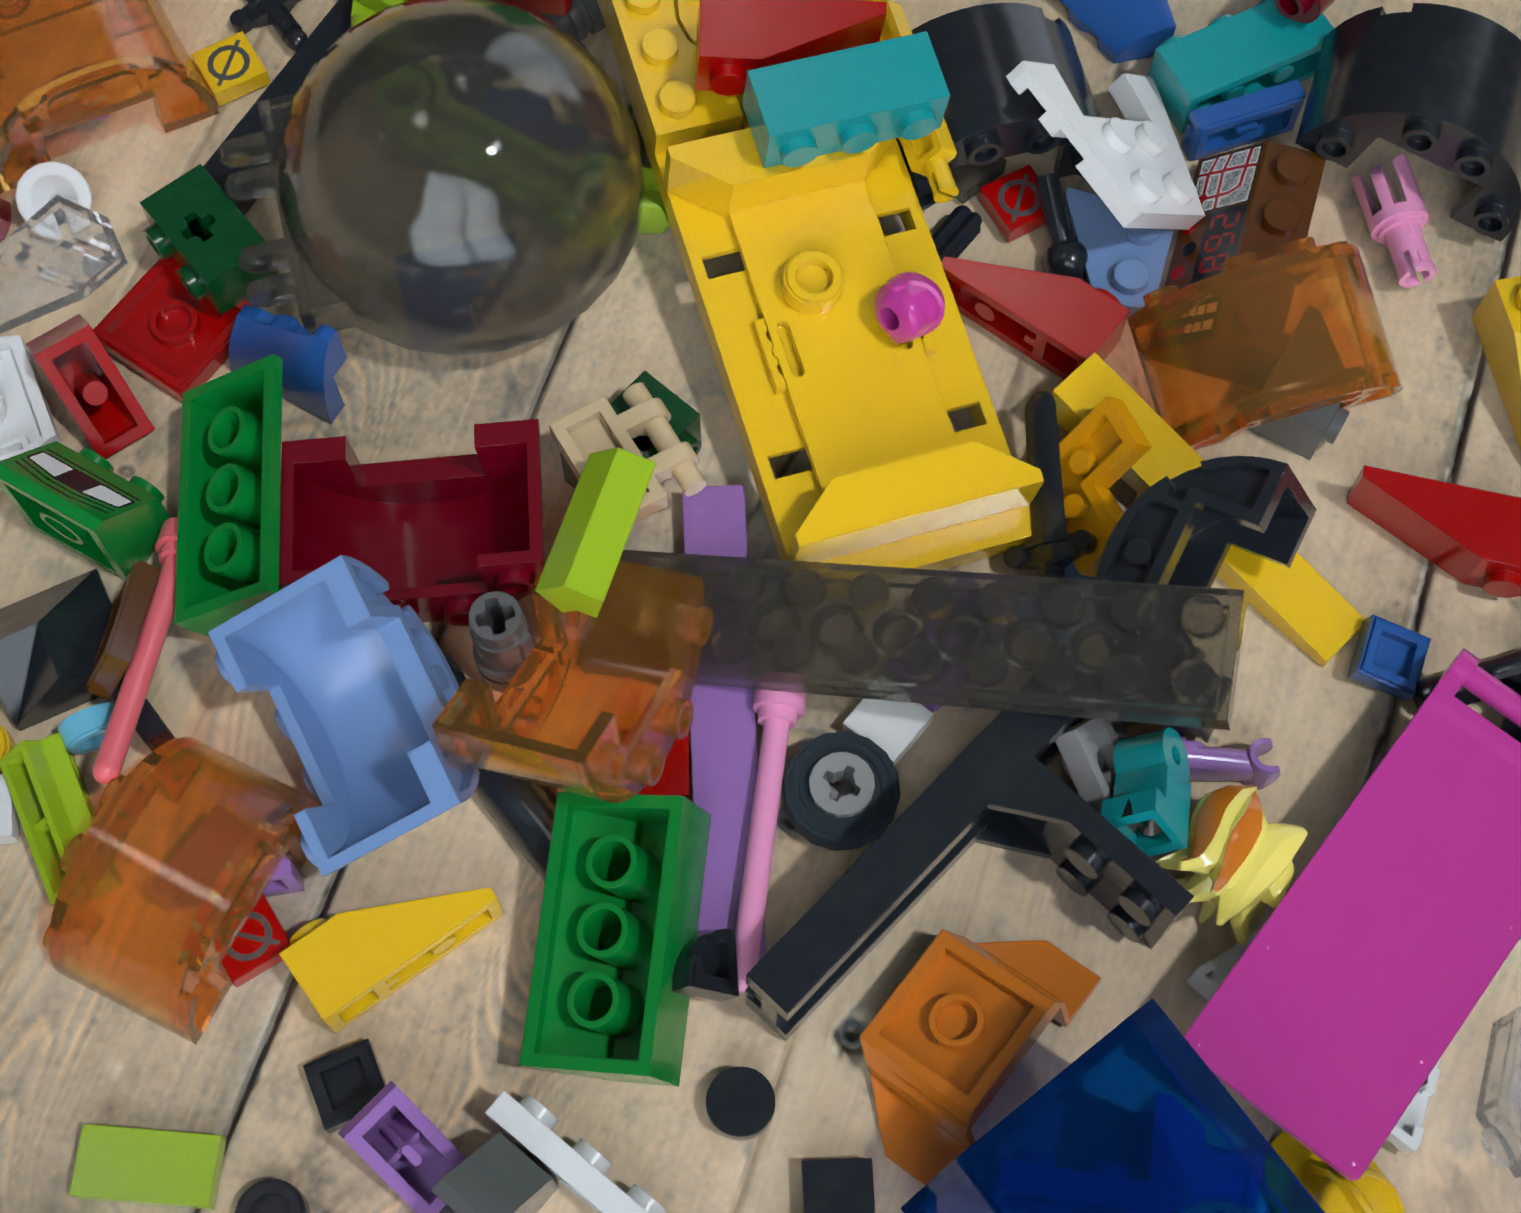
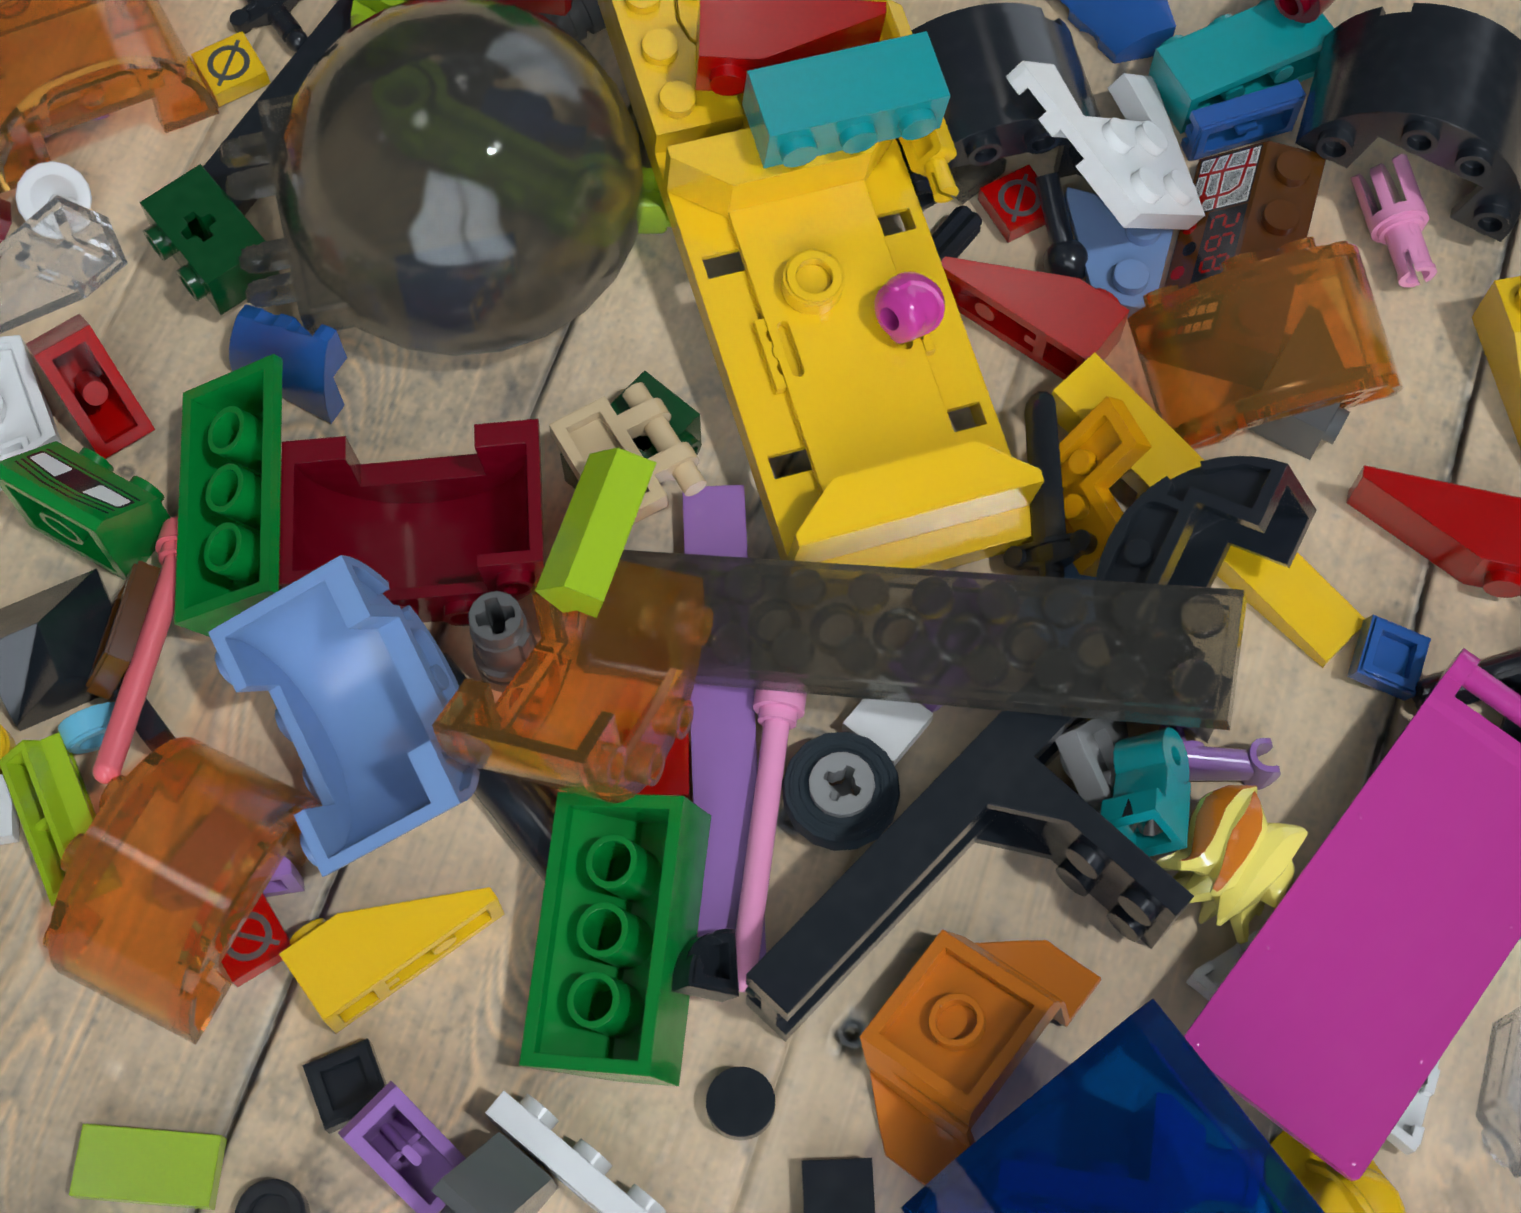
(167, 332): red tile -> none

